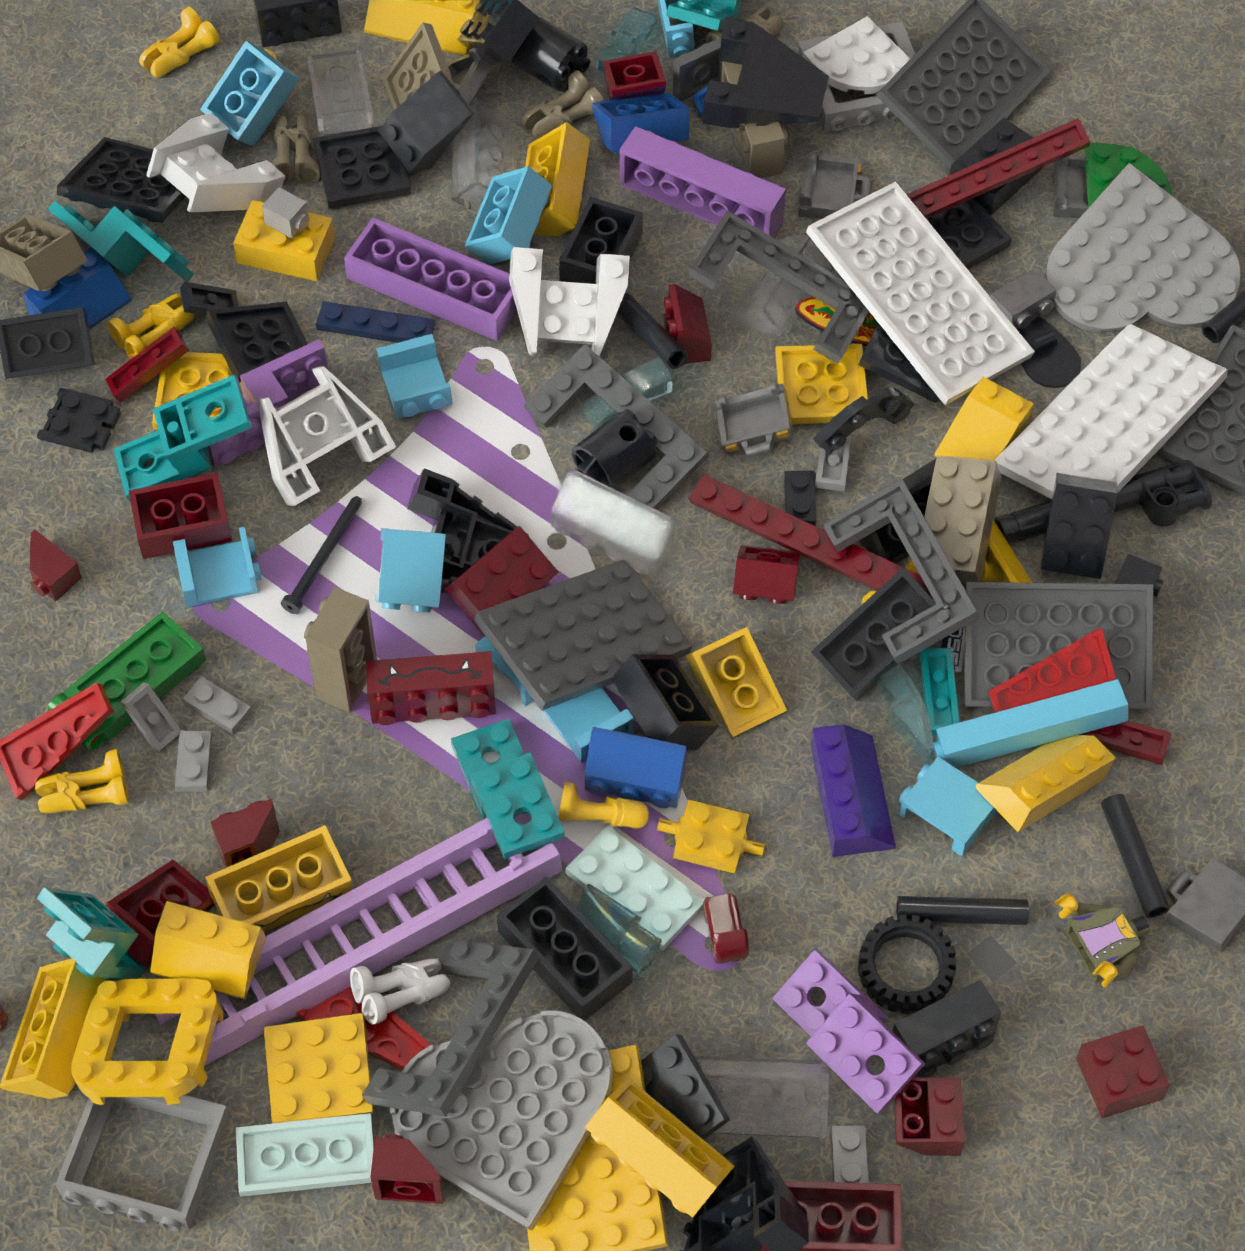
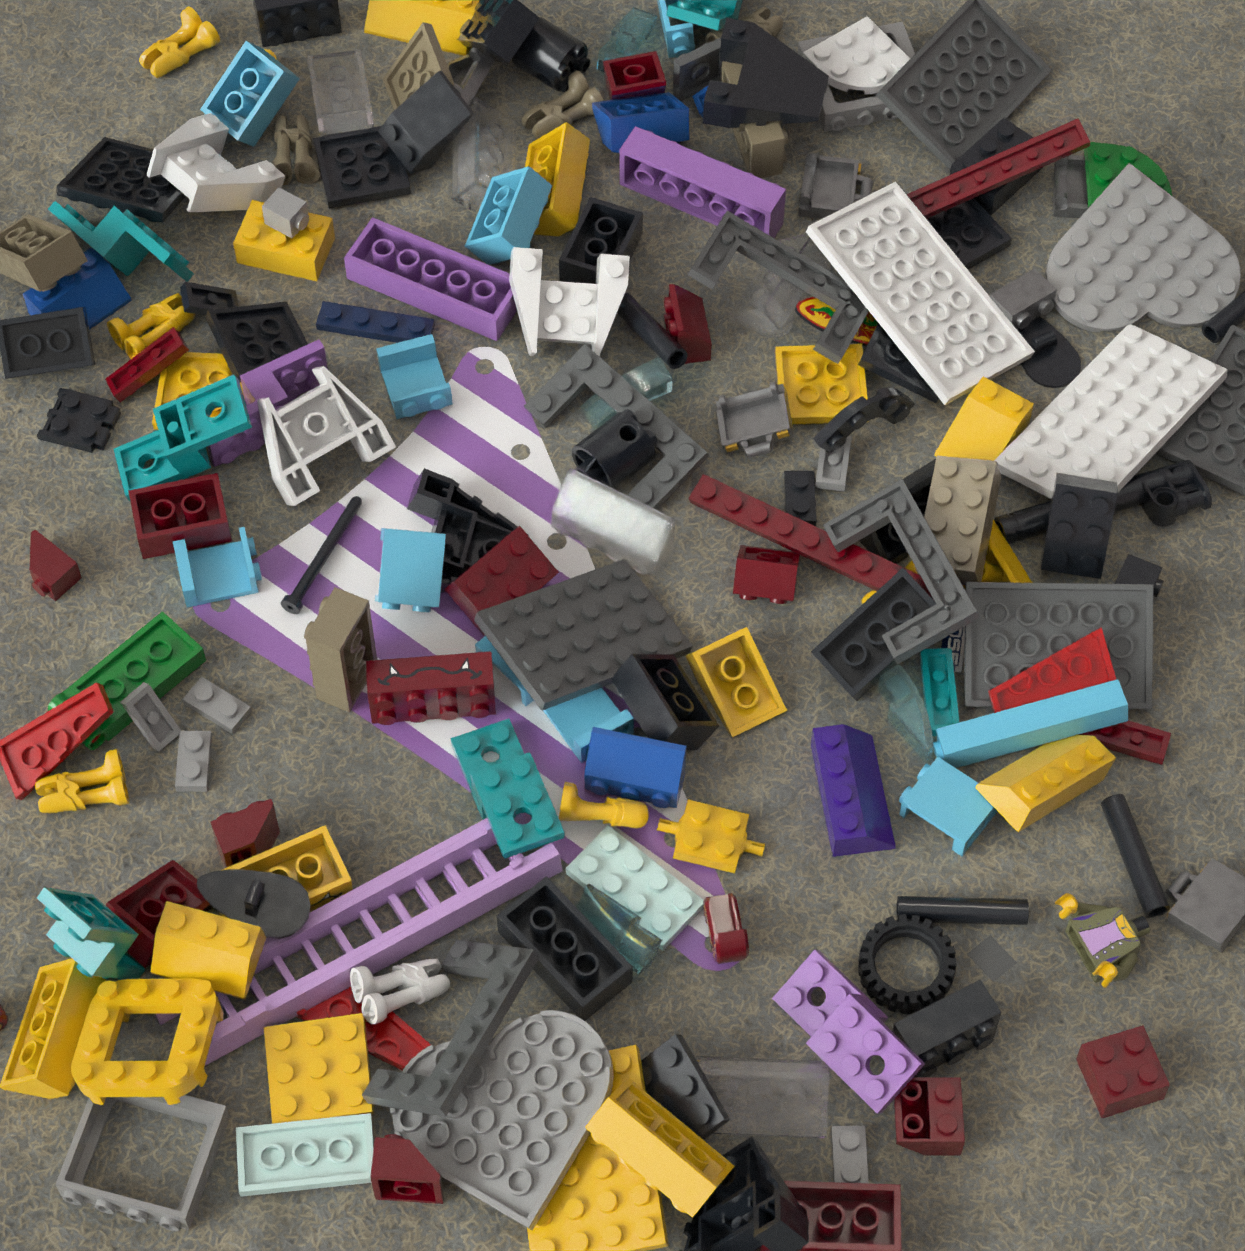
(259, 899): none -> black shield

